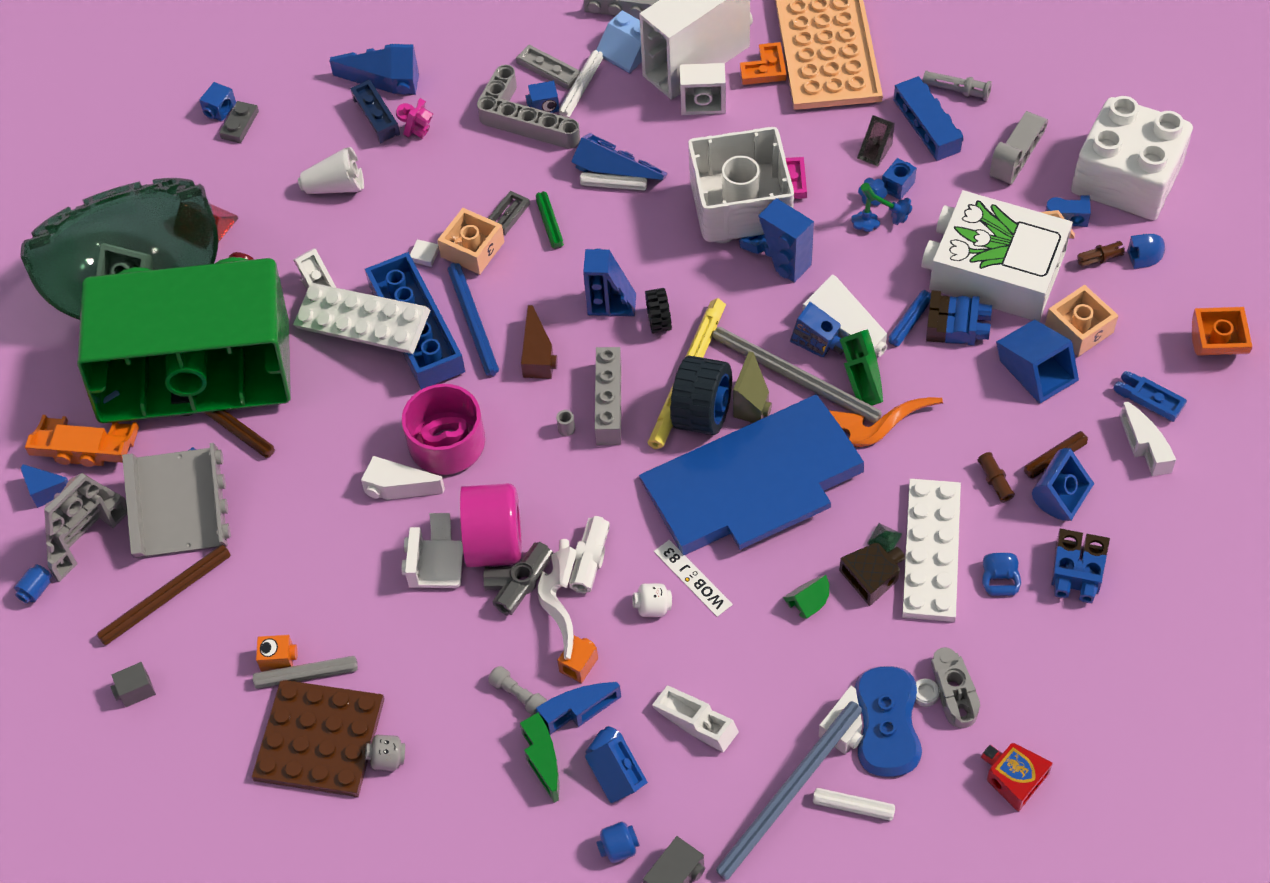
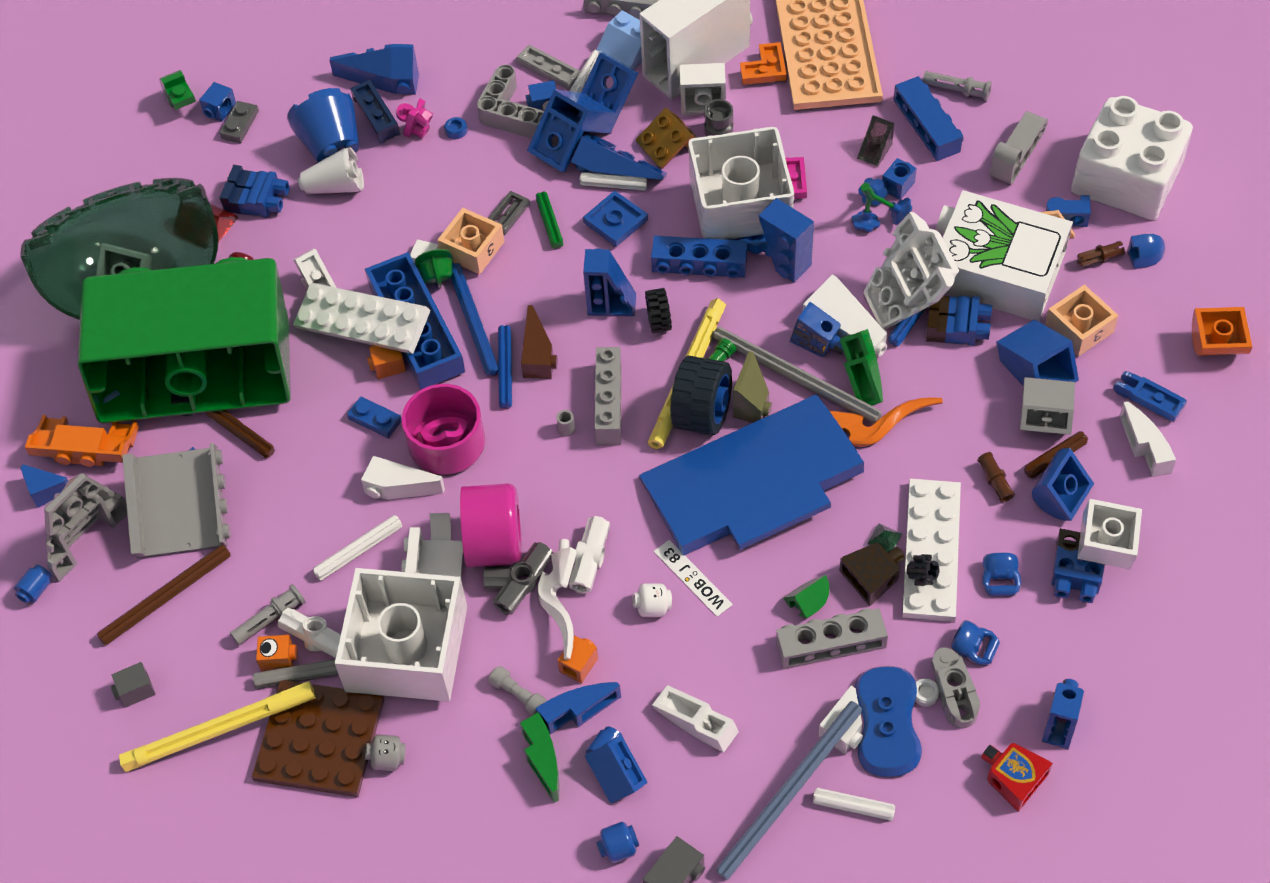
(176, 90): none -> green brick
(217, 726): none -> light yellow piece
(253, 192): none -> blue hips
(288, 599): none -> light grey pin
(310, 630): none -> white piece
(325, 123): none -> blue cone
(357, 547): none -> white axle
(374, 417): none -> blue plate
(385, 362): none -> orange brick
(401, 634): none -> white brick
(435, 266): none -> green piece
(455, 128): none -> blue tile
(504, 366): none -> blue axle
(574, 112): none -> blue bracket
(615, 218): none -> blue plate
(665, 137): none -> pearl gold bracket
(699, 256): none -> blue brick
(718, 117): none -> dark grey wheel
(723, 350): none -> green pin
(822, 648): none -> light grey brick
(912, 275): none -> white wedge
(923, 570): none -> black gear
(968, 640): none -> blue piece
(1047, 405): none -> light grey slope
(1065, 705): none -> blue torso
(1109, 534): none -> white brick

